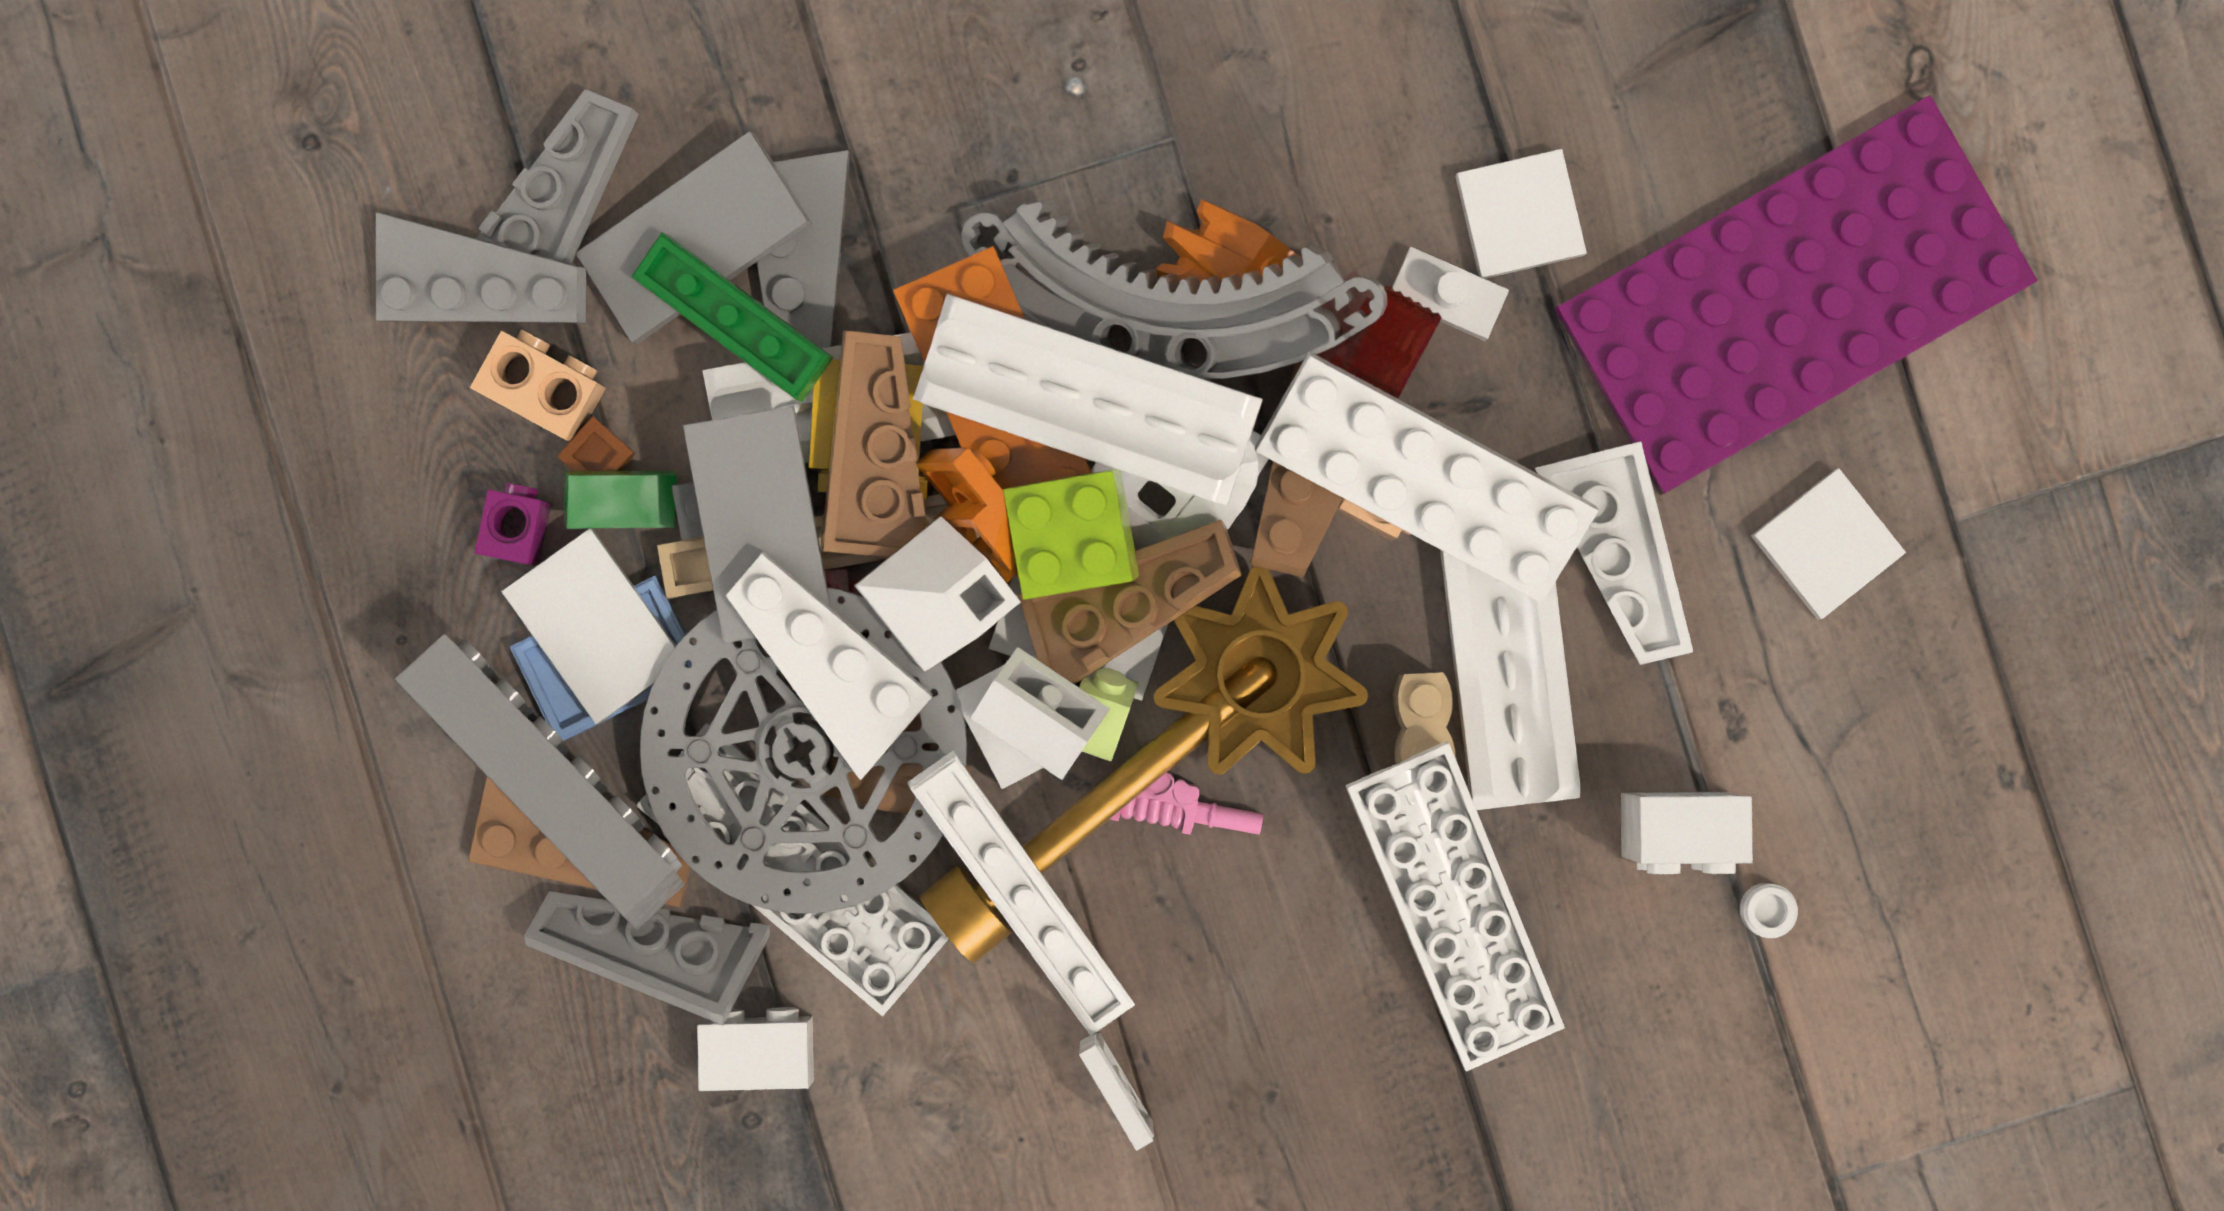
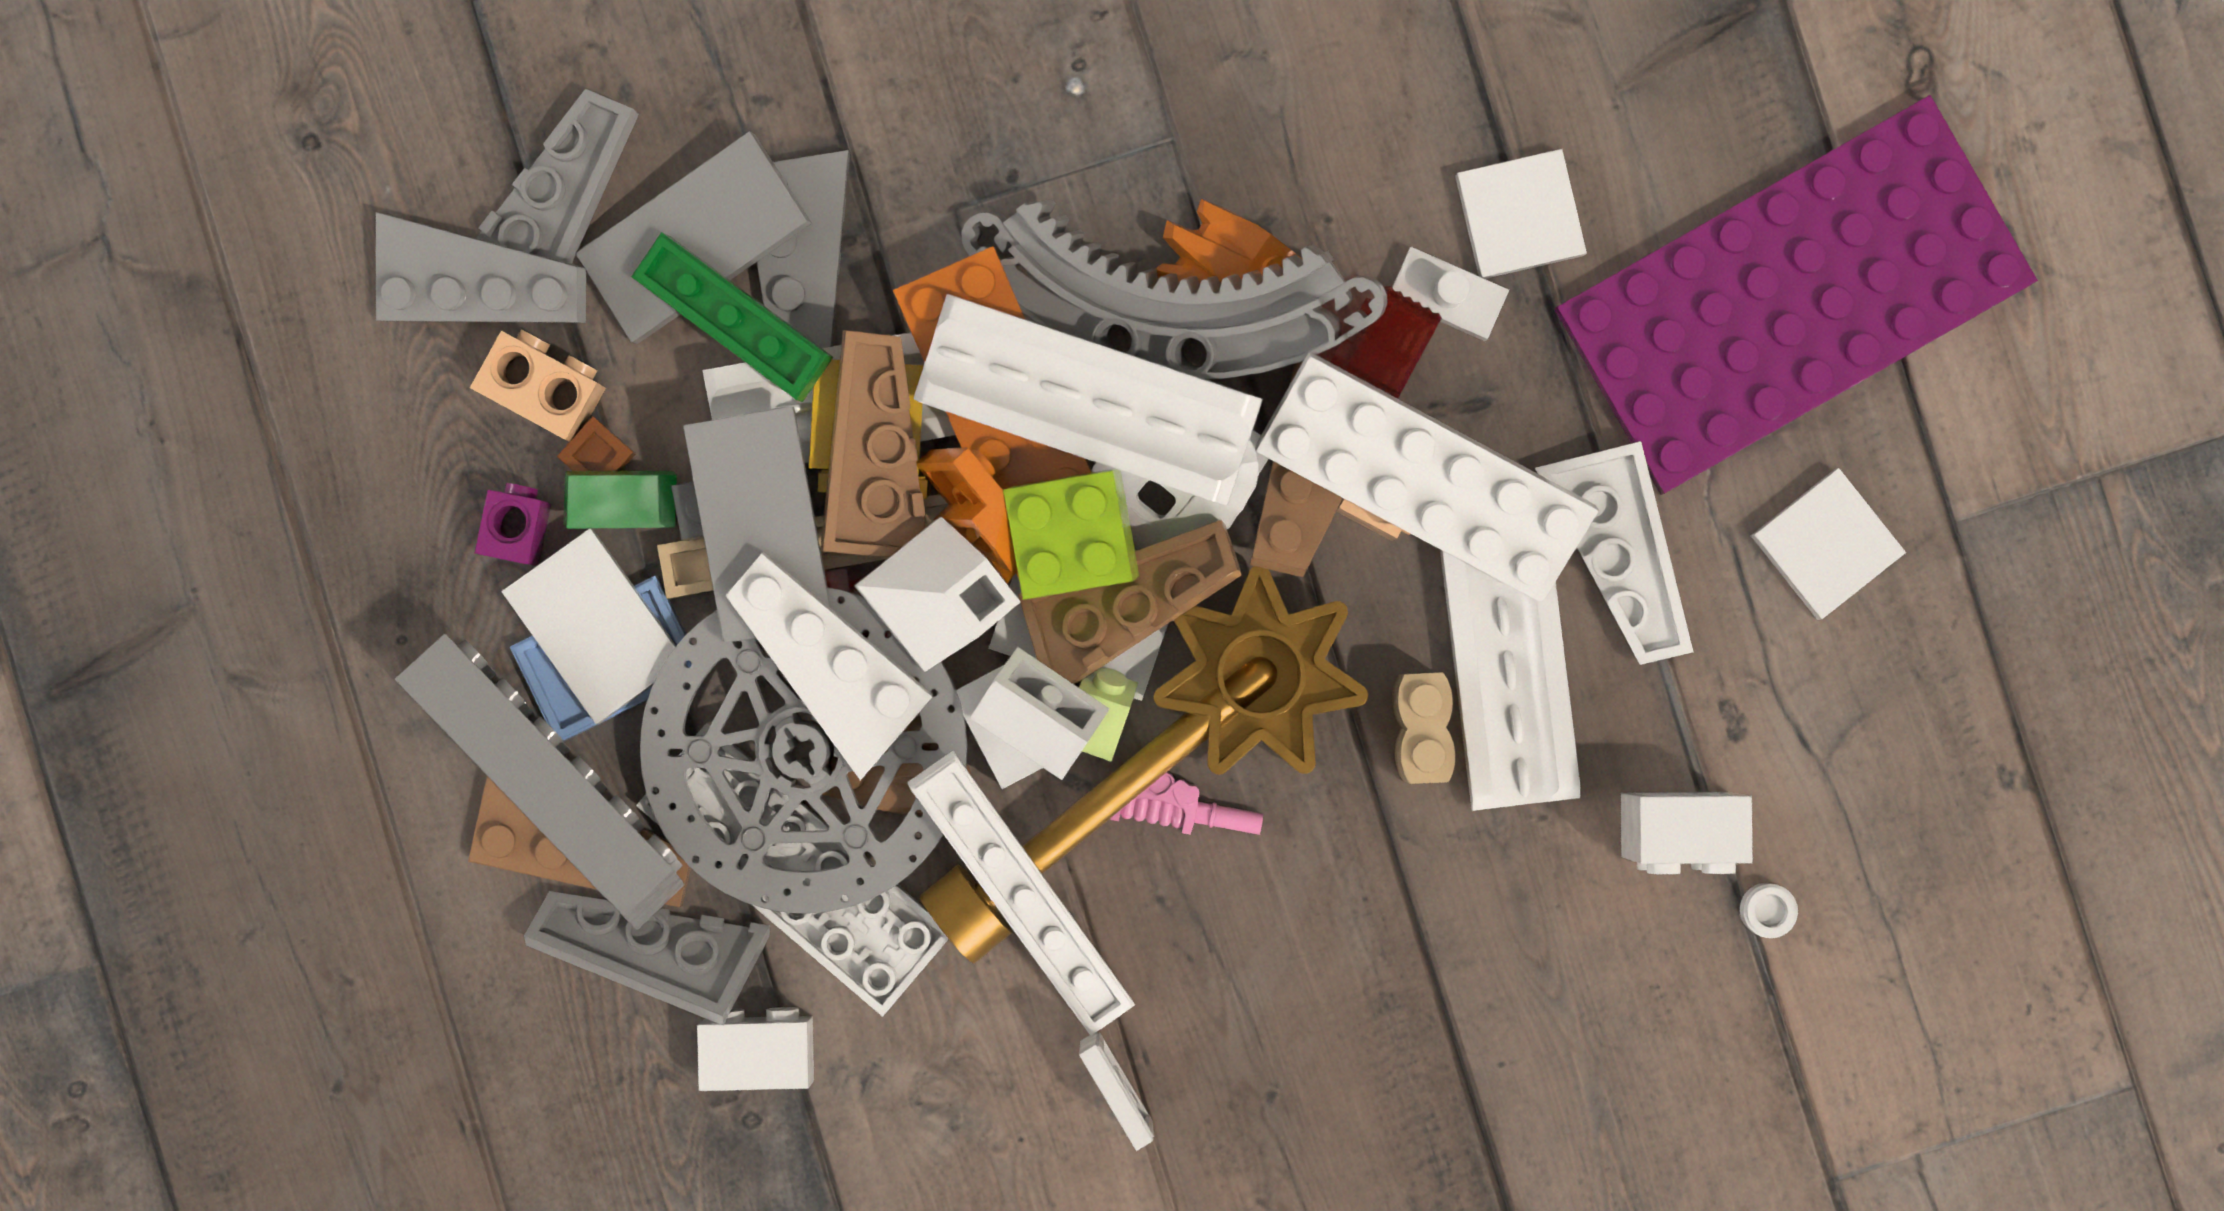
(1455, 905): white plate -> none

